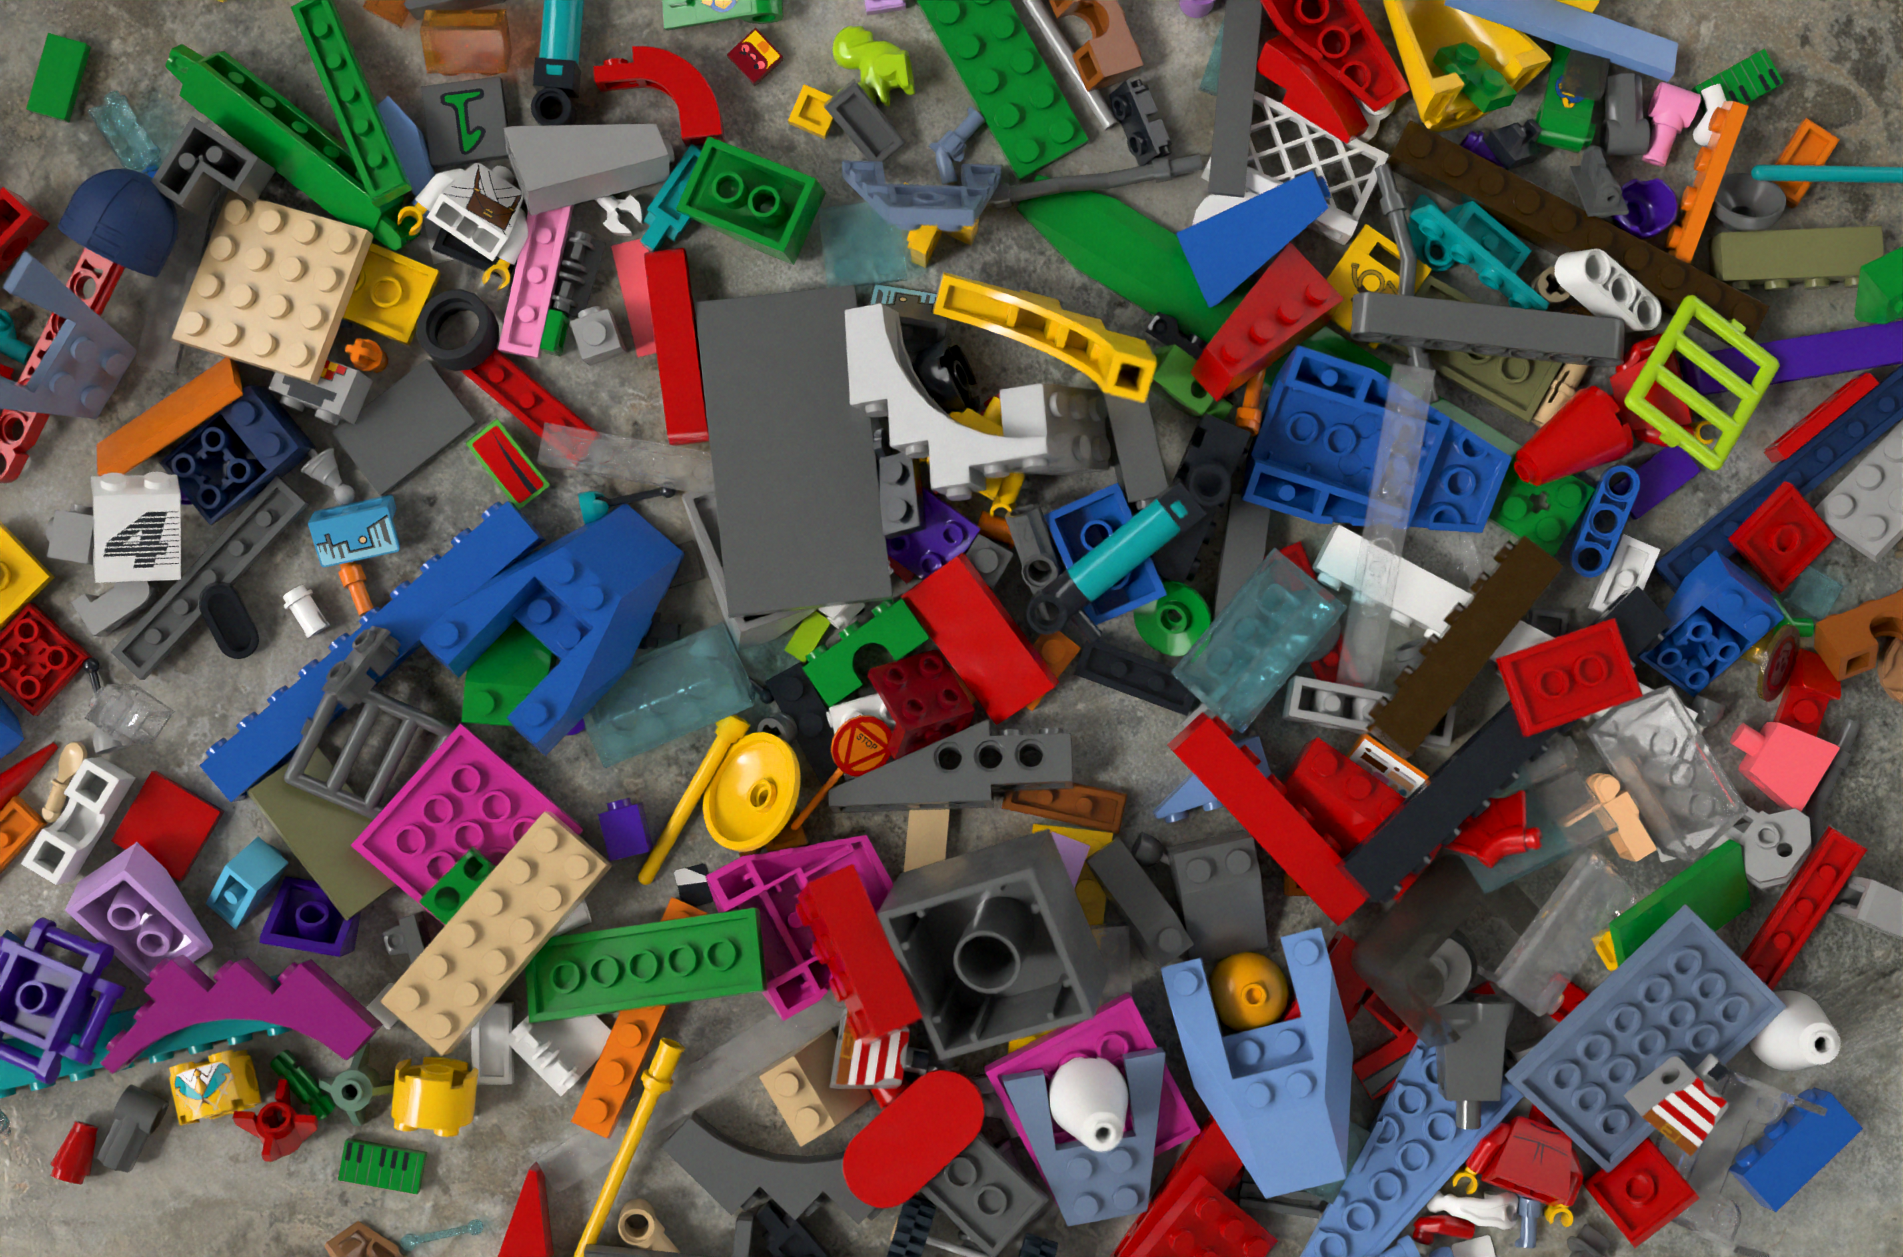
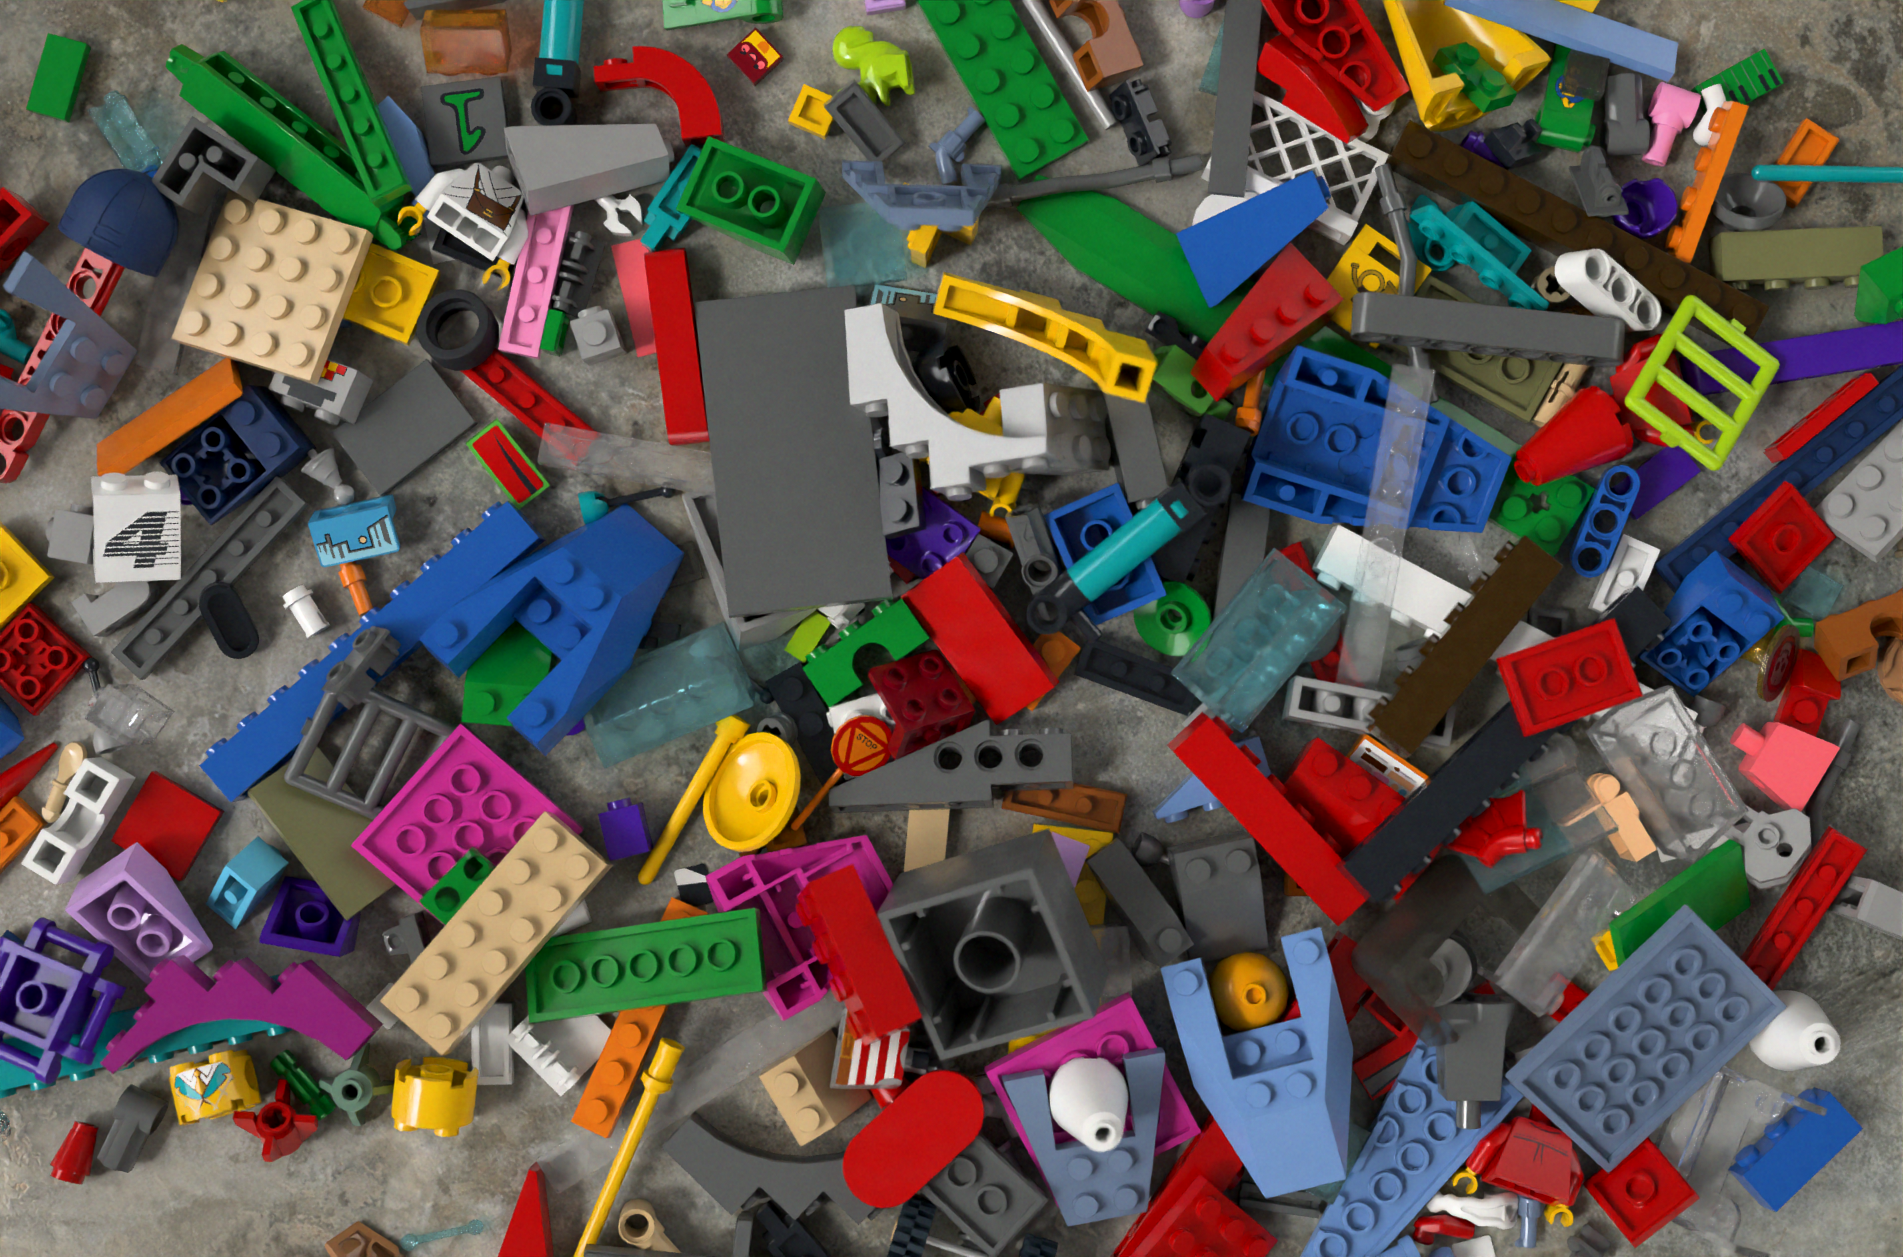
(367, 355): orange axle -> none
(382, 1166): green tile -> none
(1682, 1100): torso -> none

